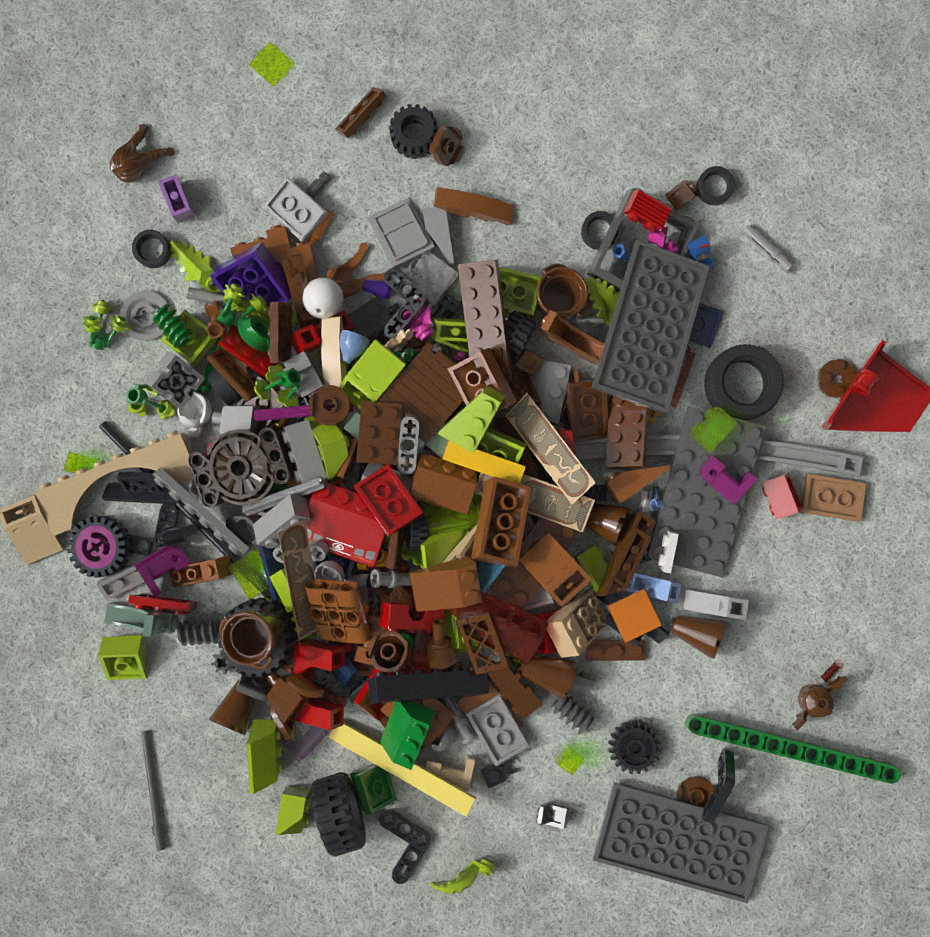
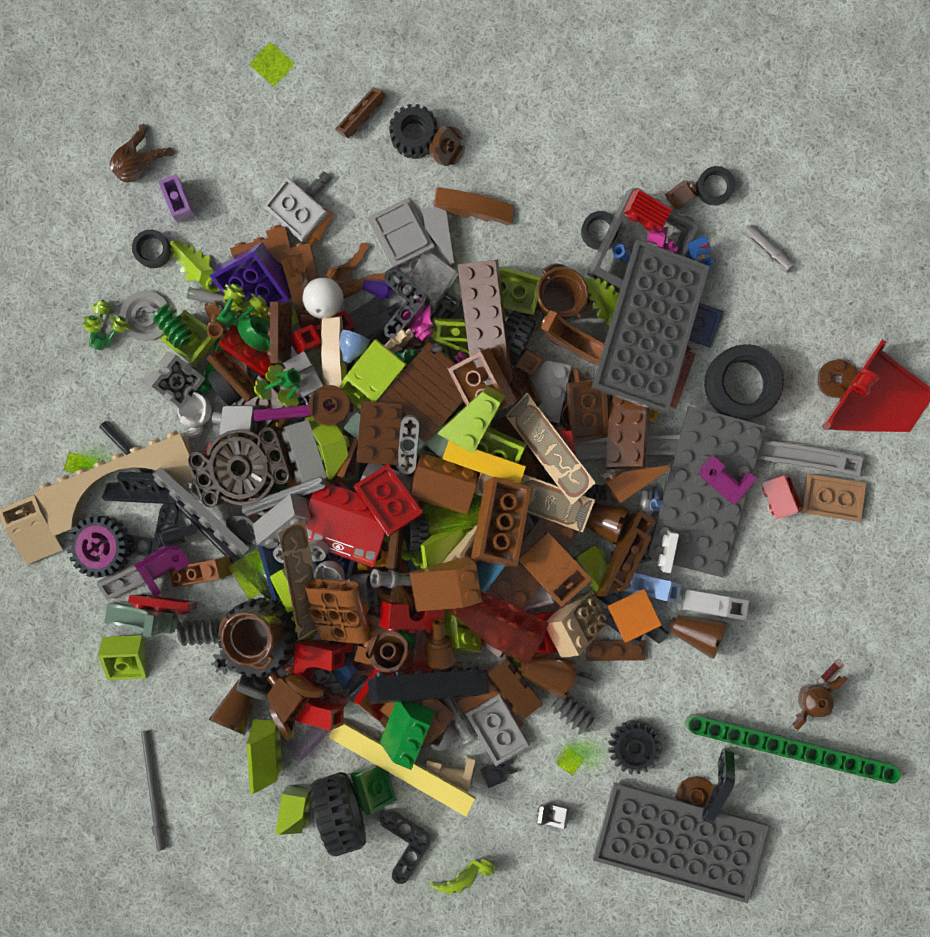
(139, 402): plant -> none
(490, 665): reddish brown window -> none
(712, 429): clear neon green brick -> none

